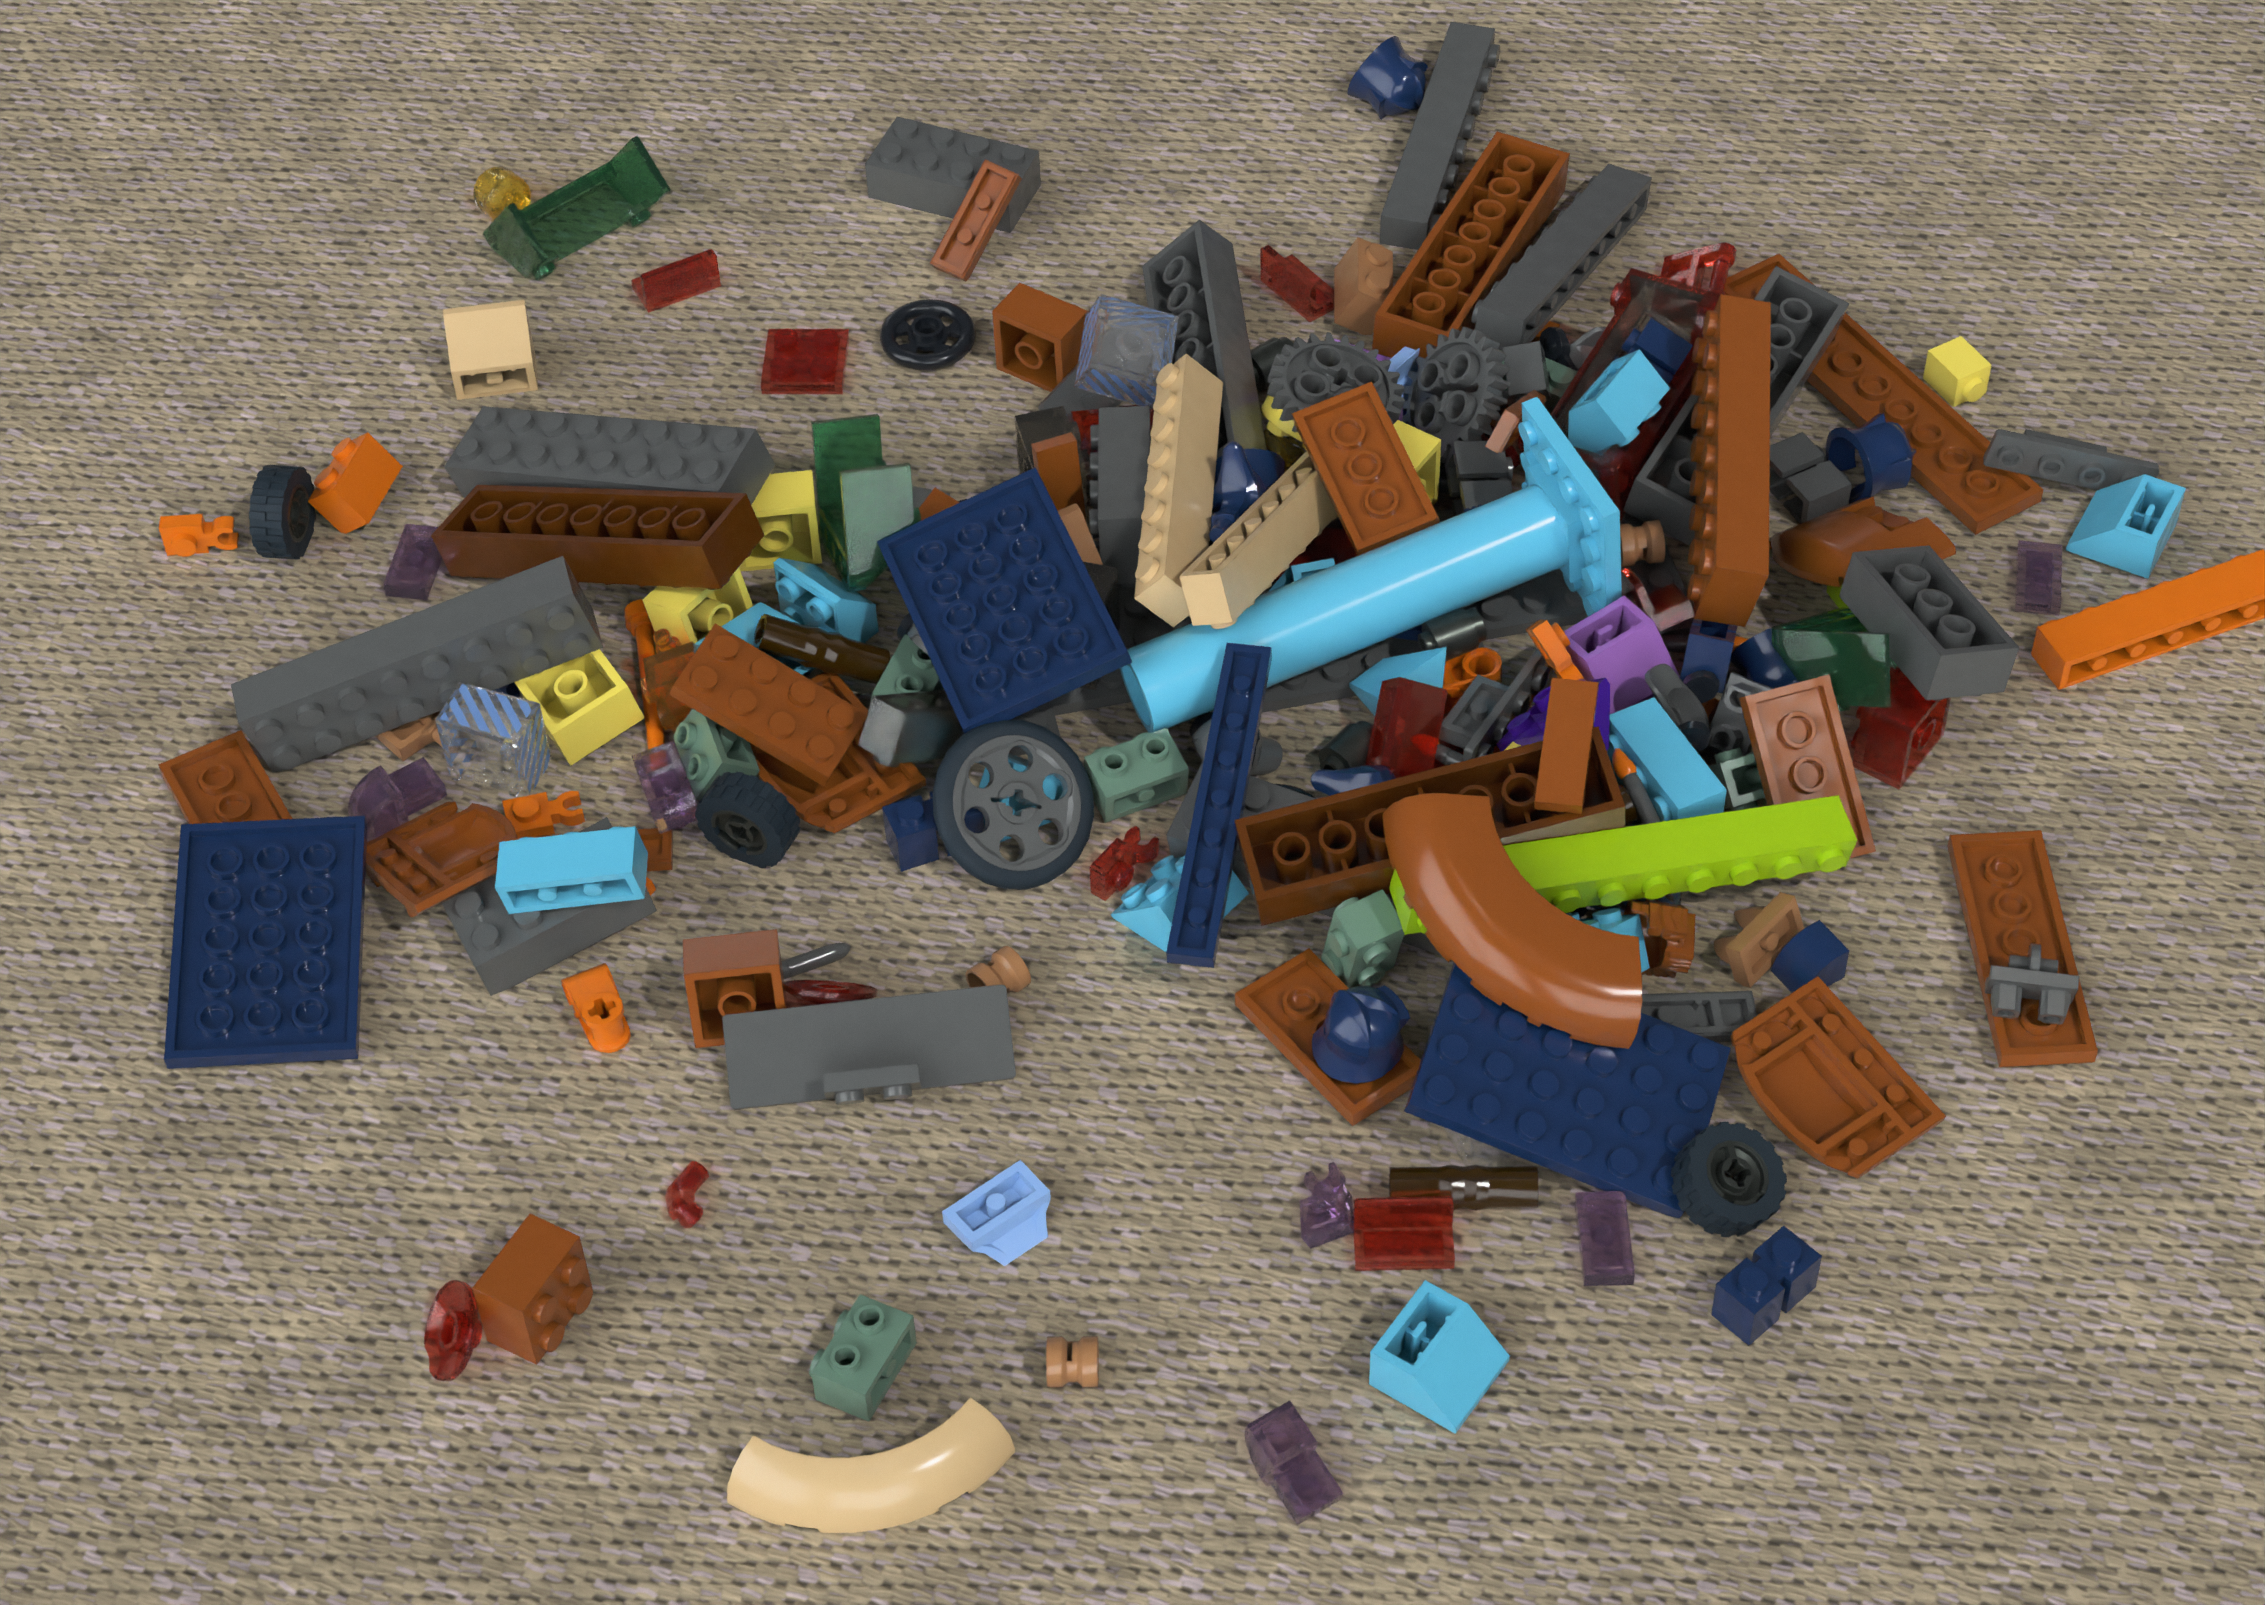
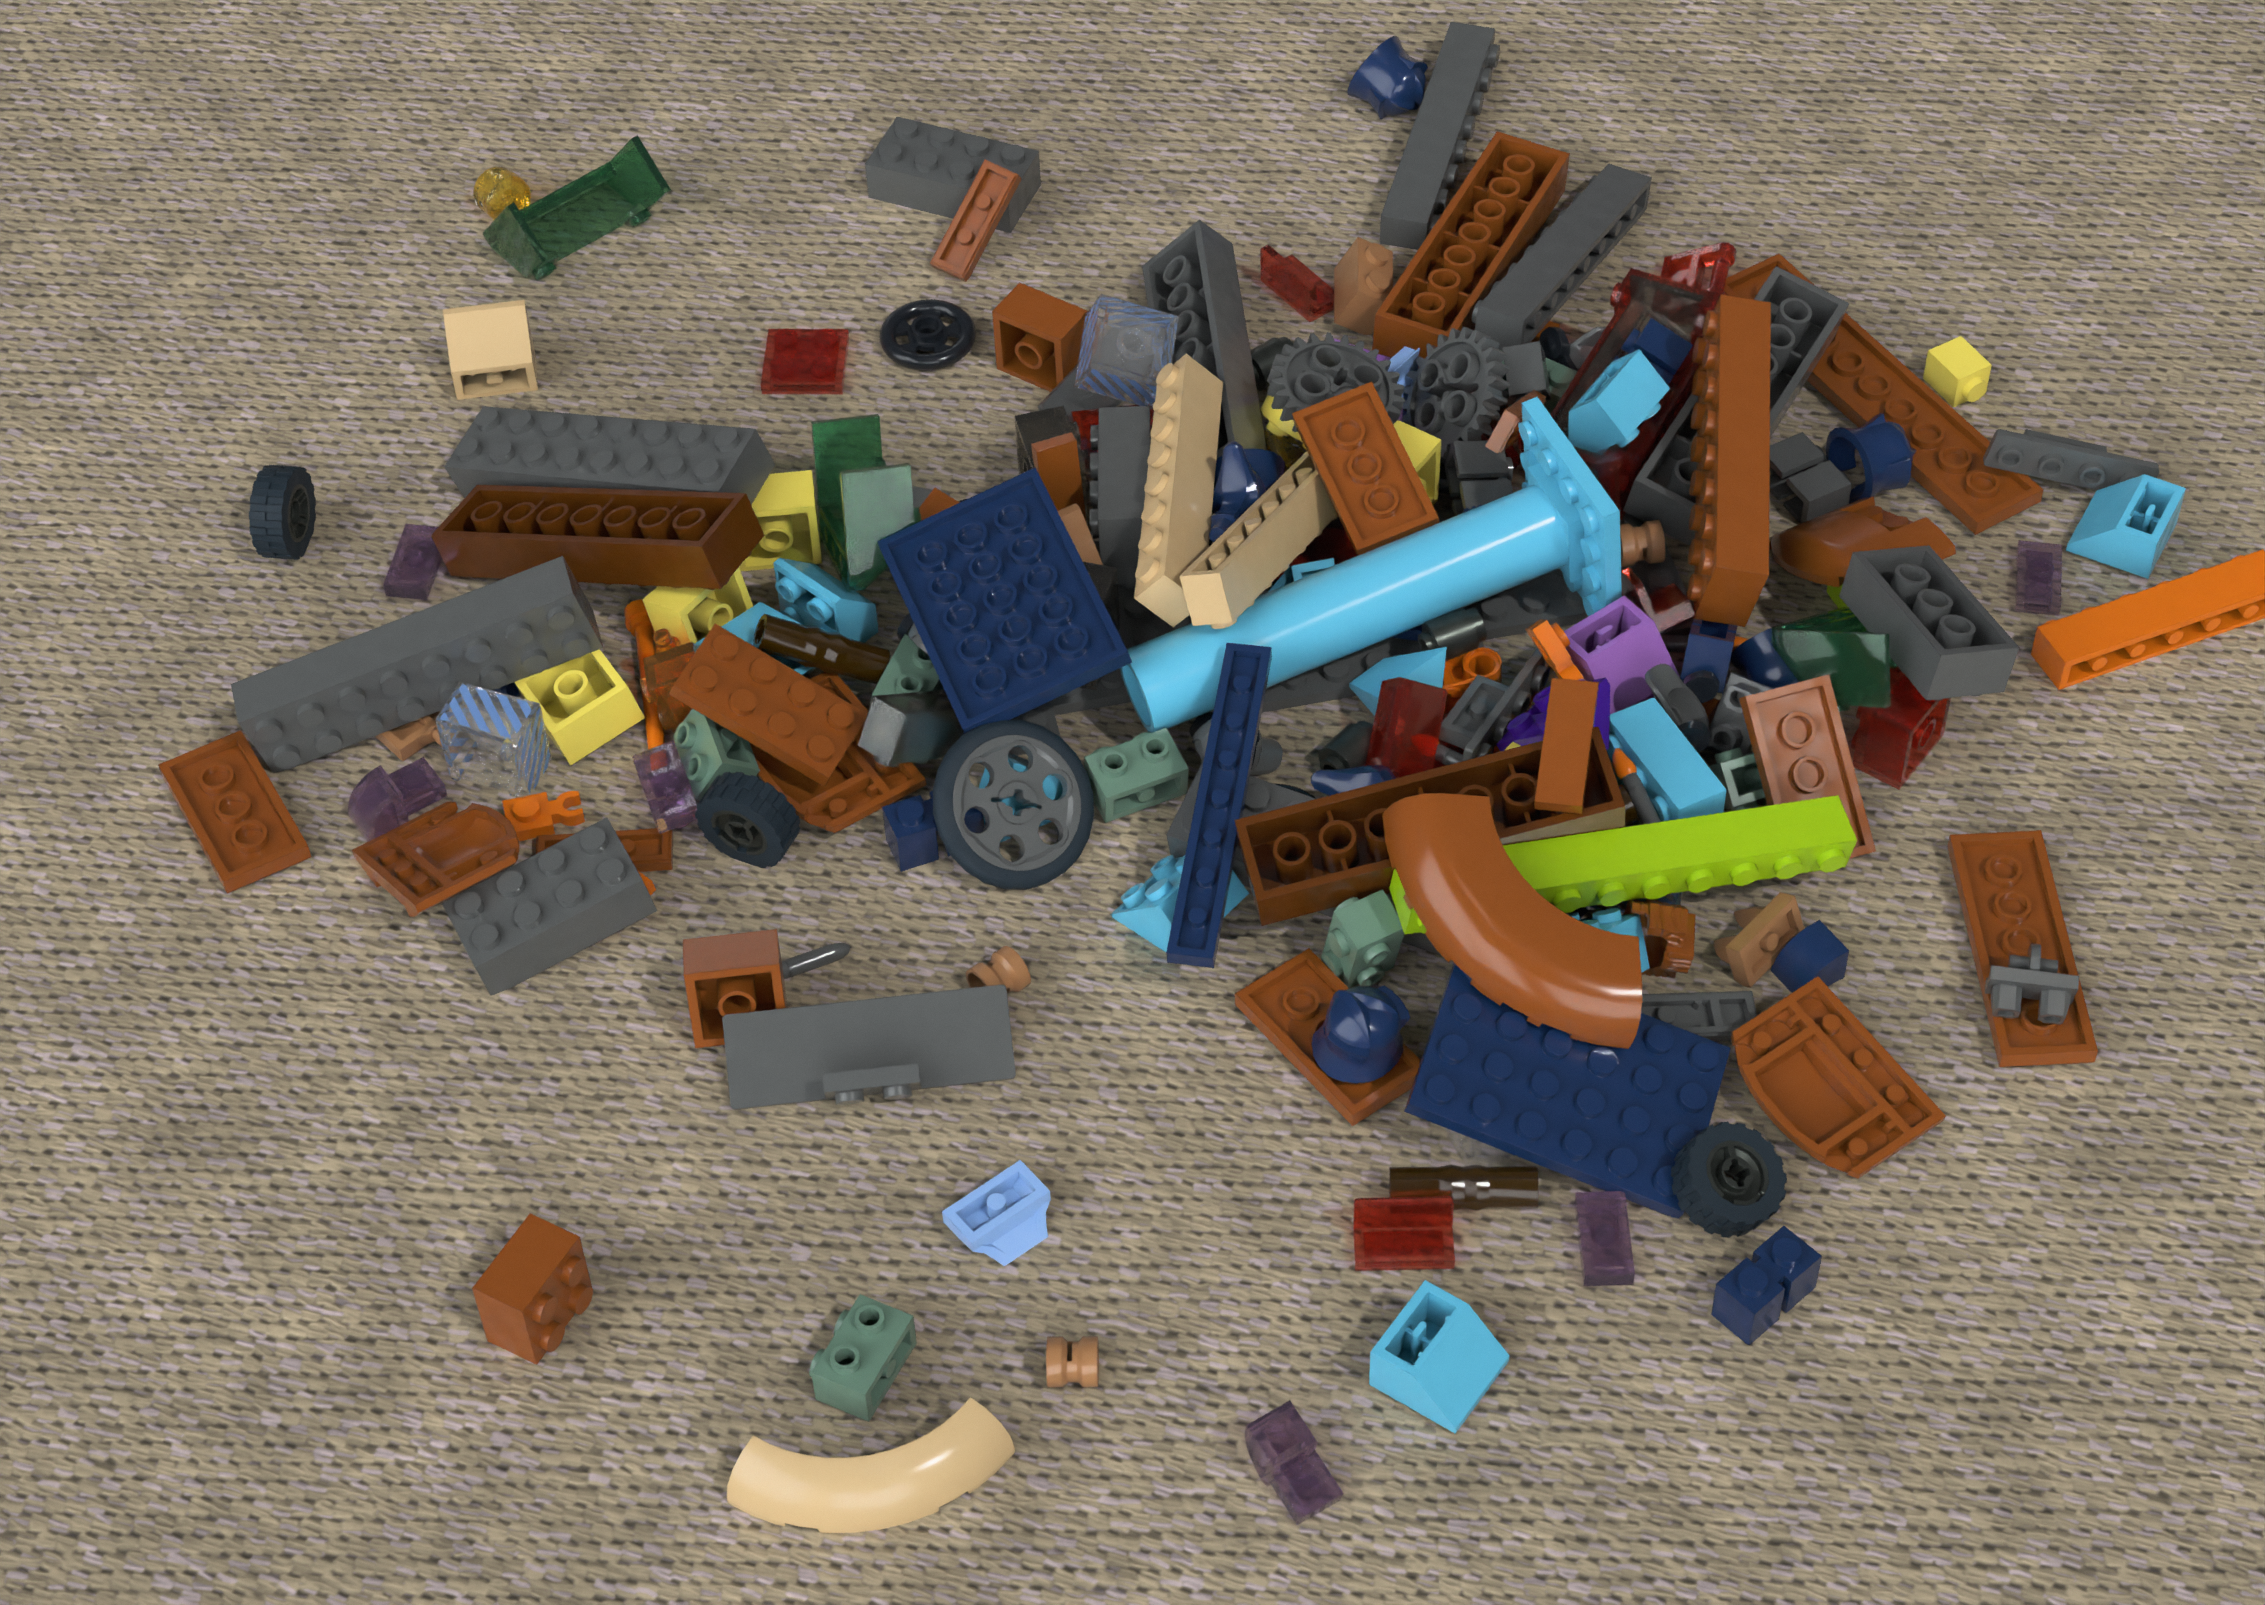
(192, 535): orange plate -> none
(267, 942): dark blue plate -> none
(354, 483): orange brick -> none
(452, 1330): clear red dish -> none
(571, 870): medium azure brick -> none
(598, 1008): orange piece -> none
(677, 281): clear red panel -> none
(681, 1195): clear red arm -> none
(827, 992): clear red dish -> none
(1115, 868): clear red plate -> none
(1328, 1211): clear purple plate -> none

